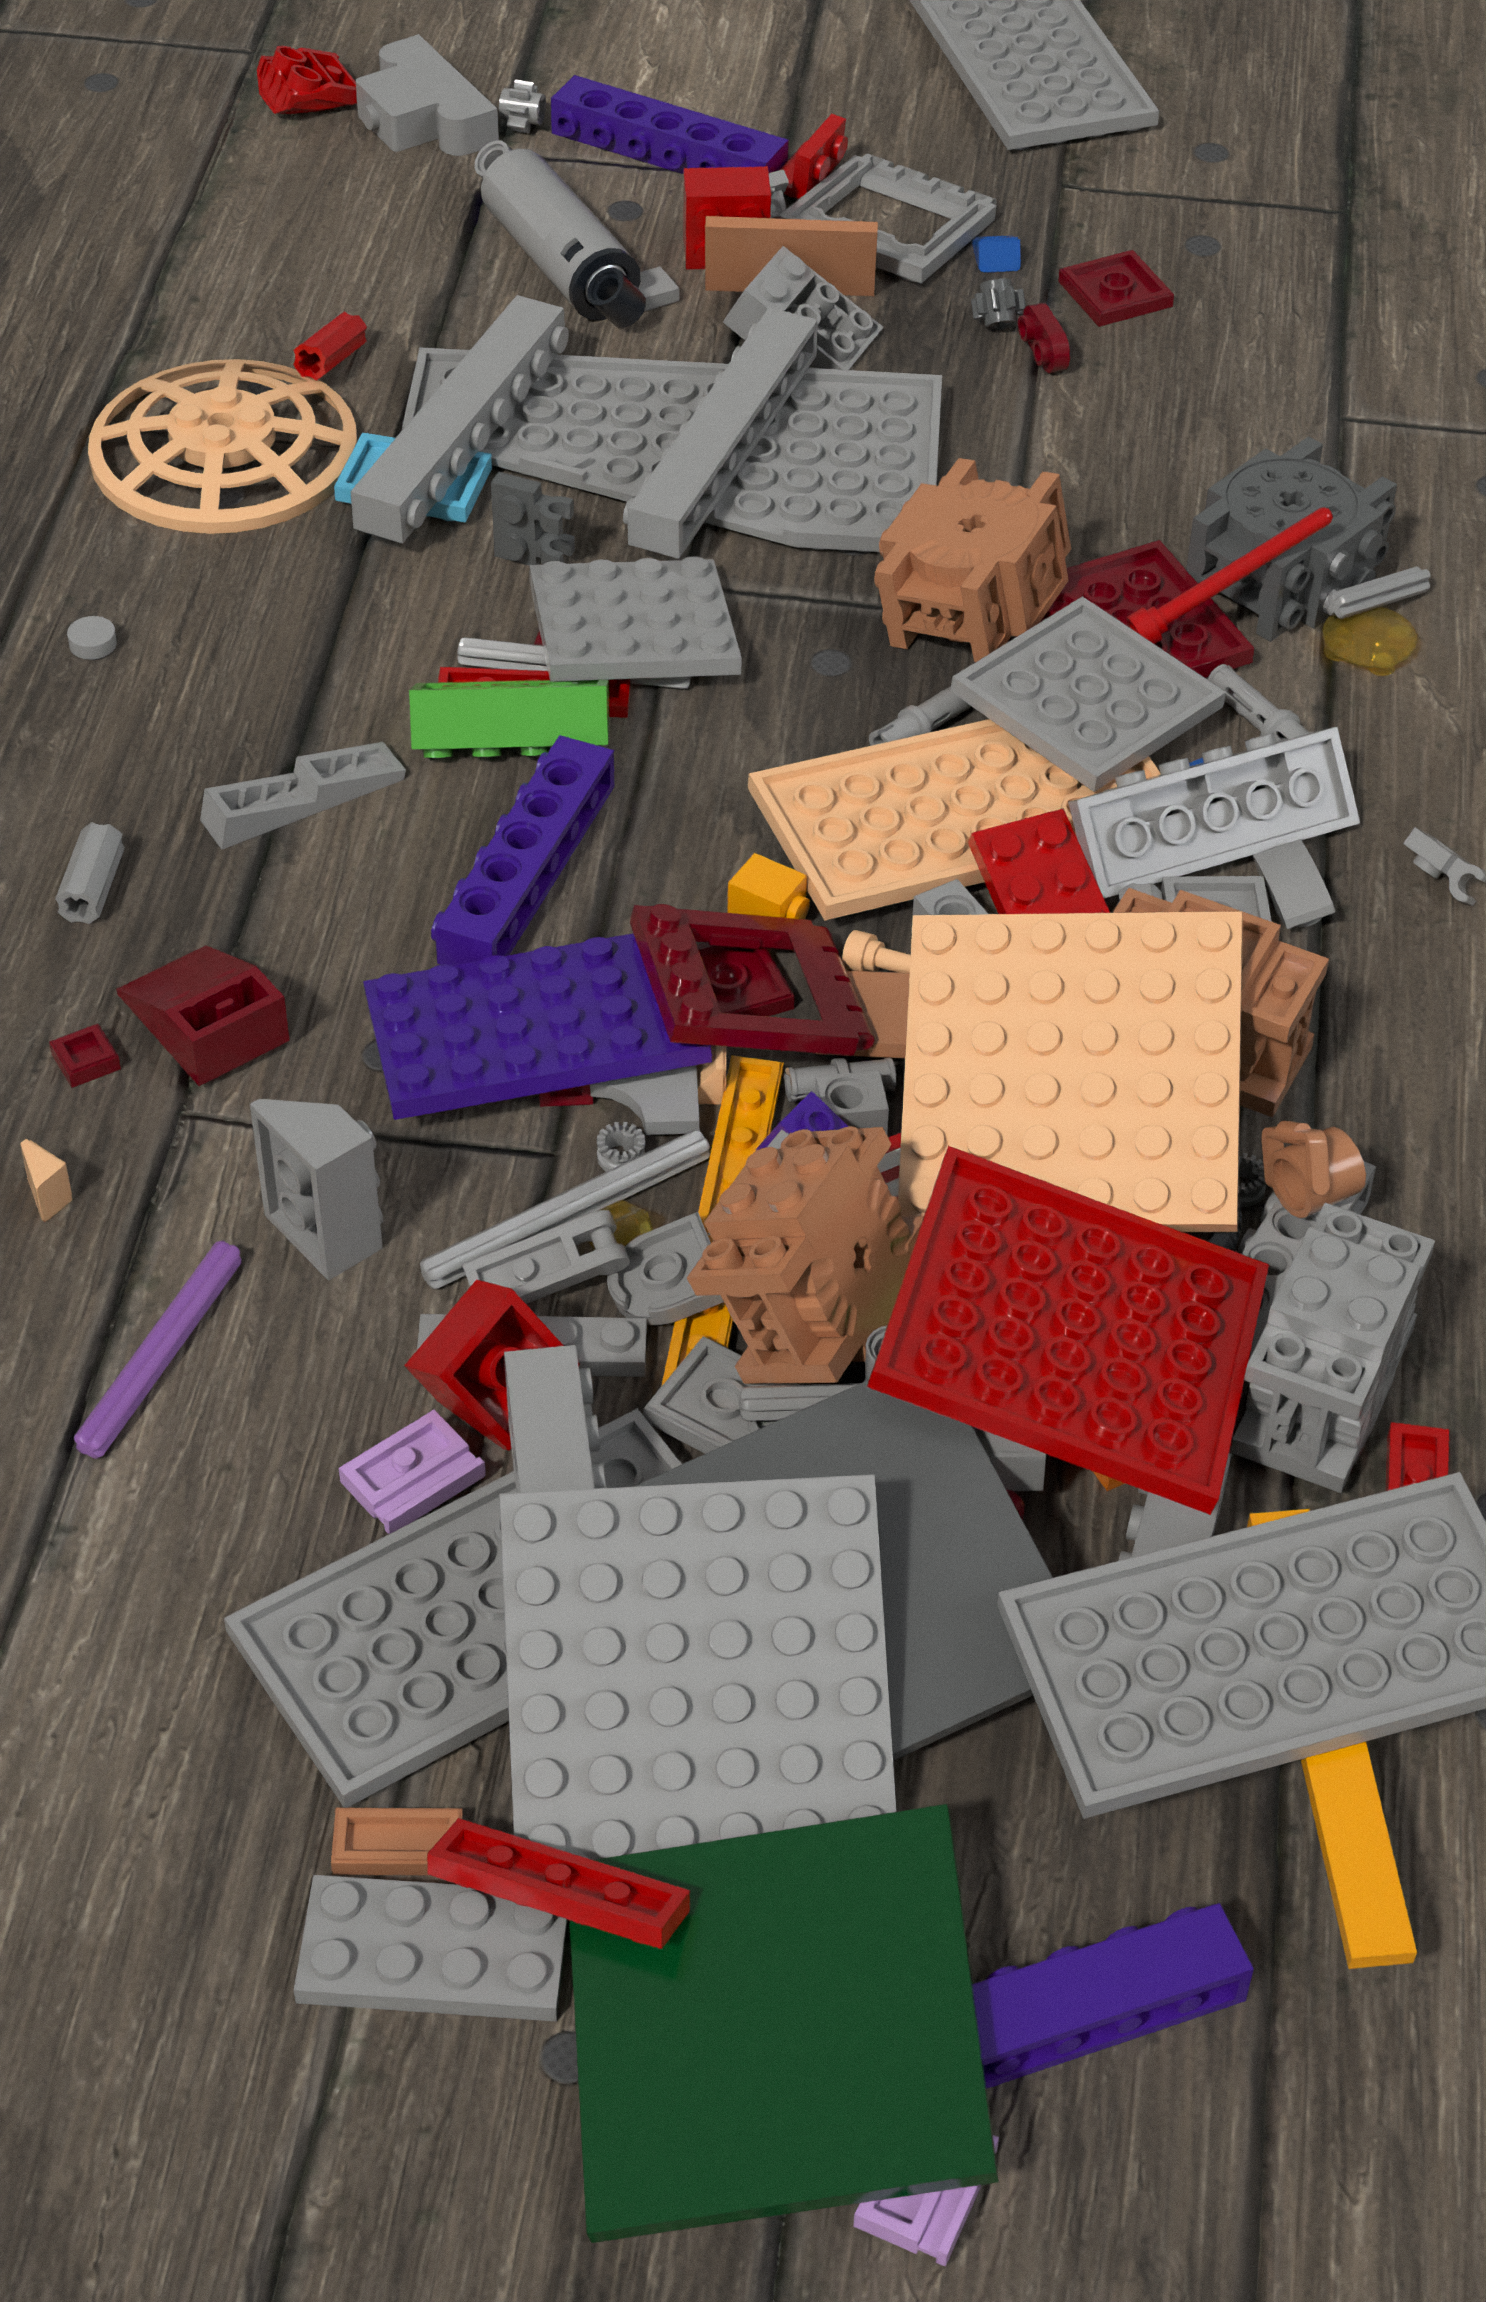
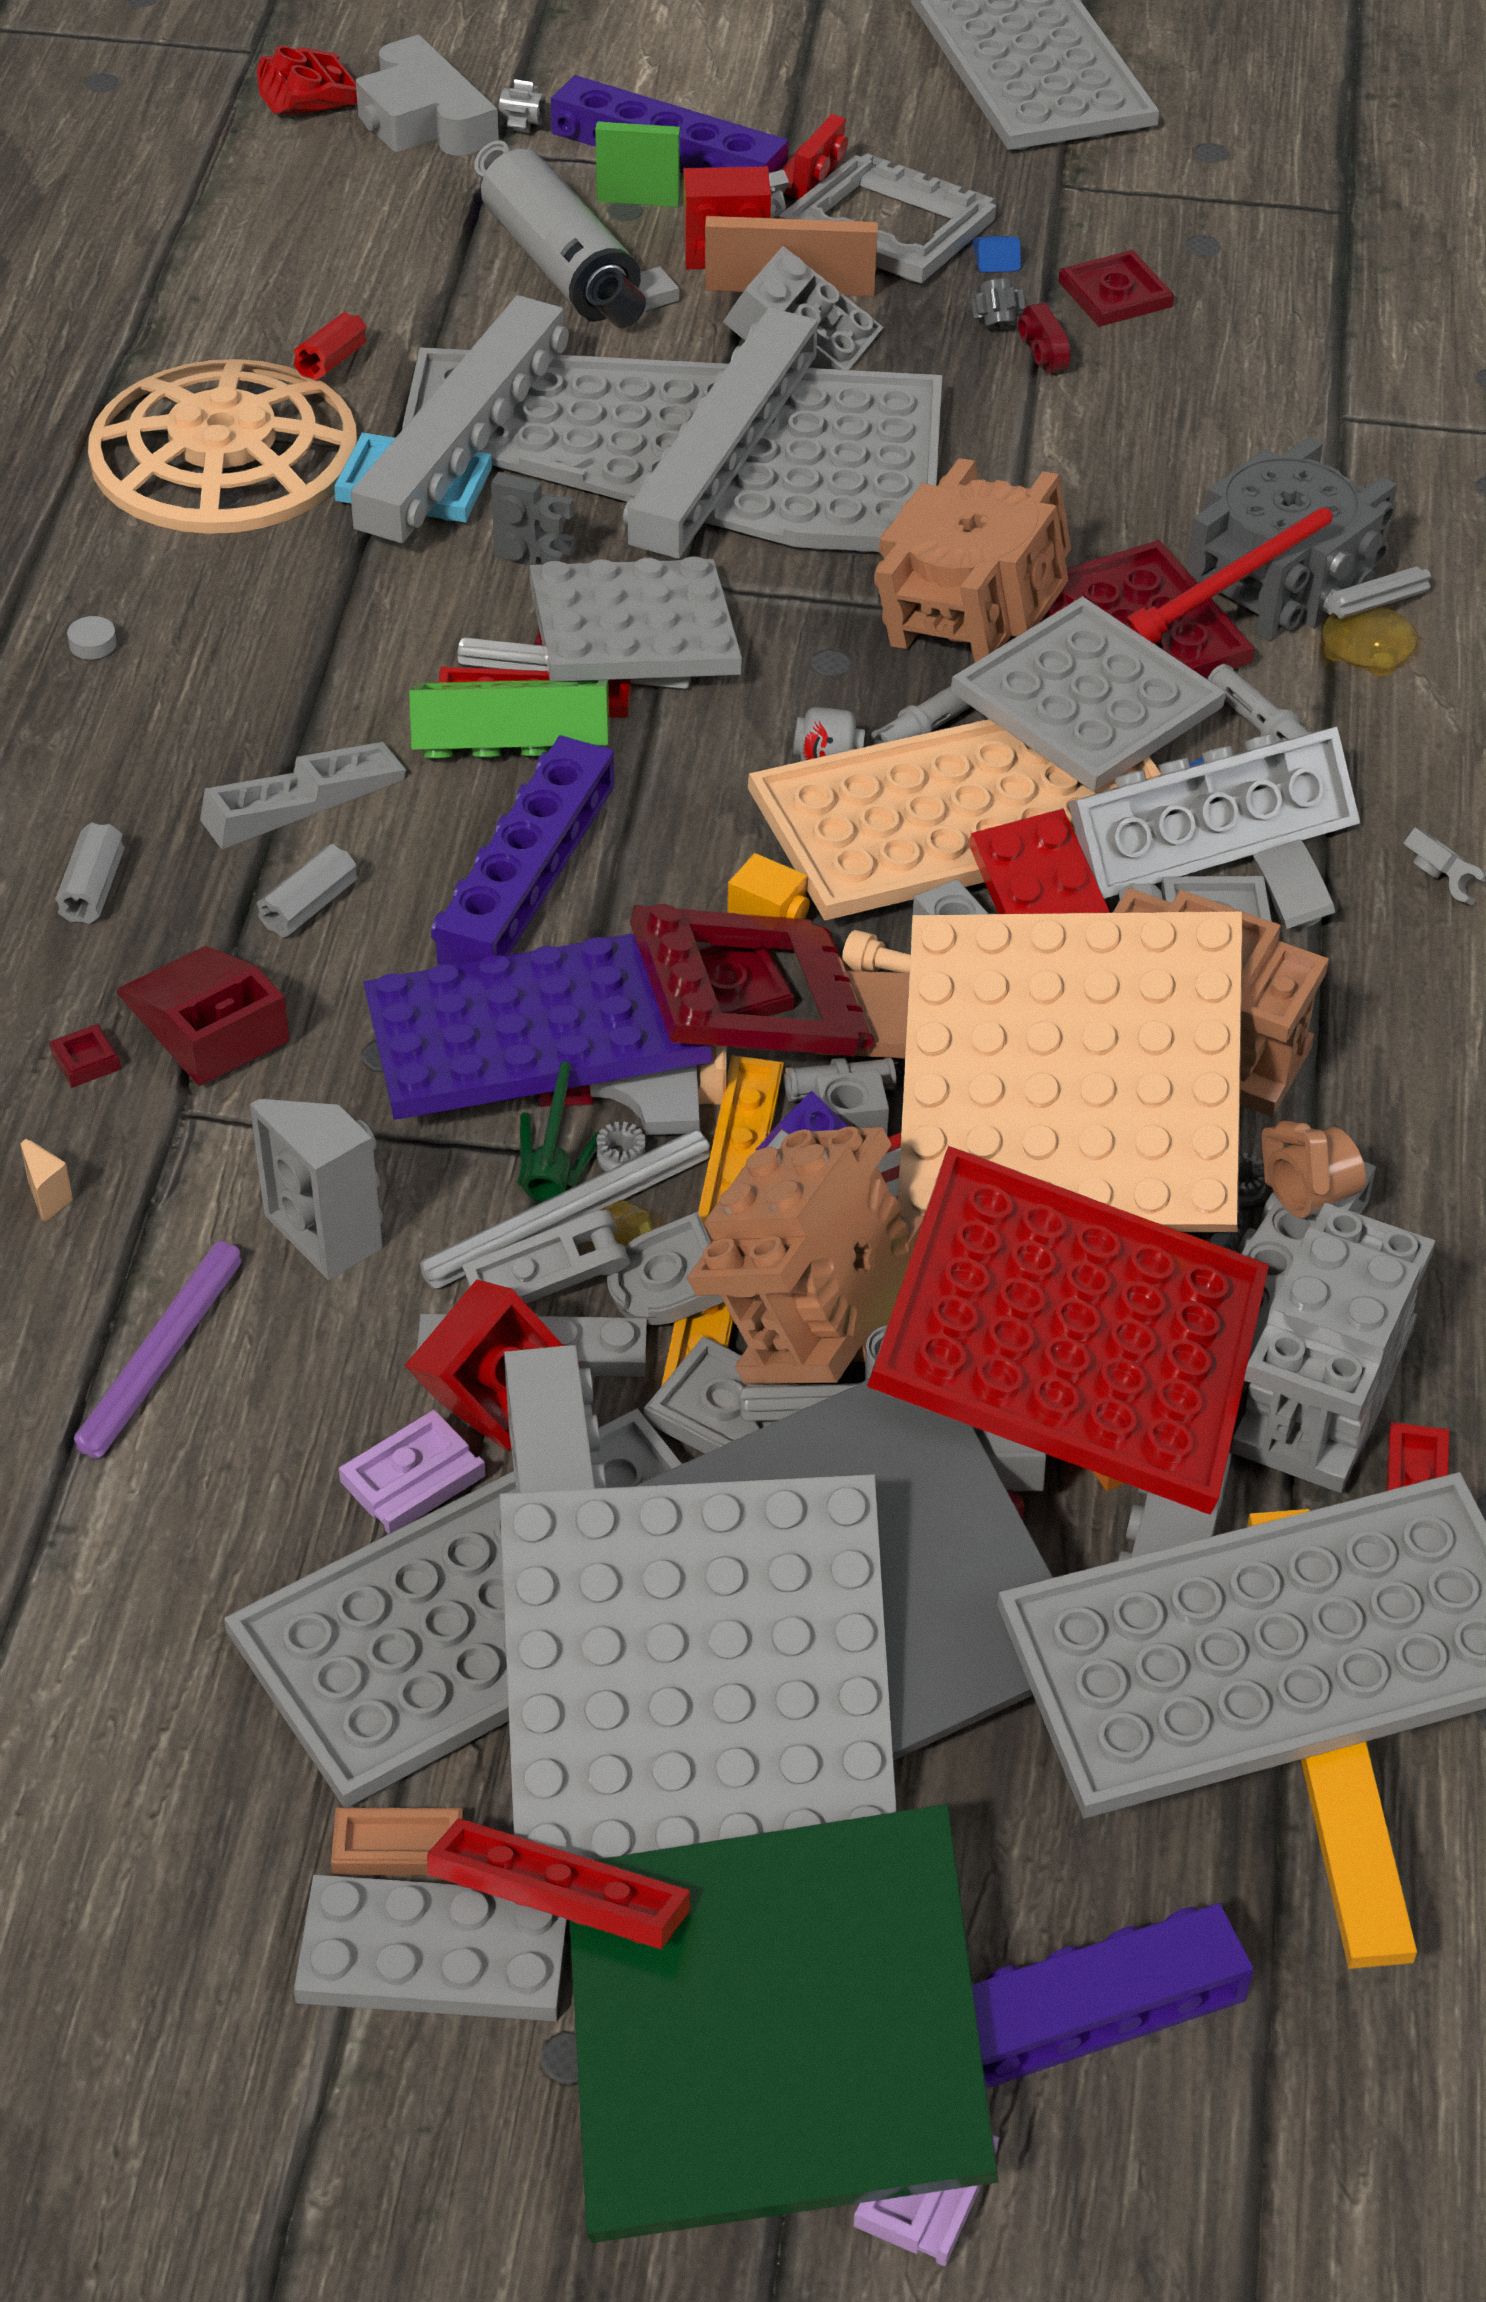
(307, 890): none -> light grey axle
(549, 1169): none -> dark green plant
(638, 164): none -> bright green tile
(826, 733): none -> light grey head

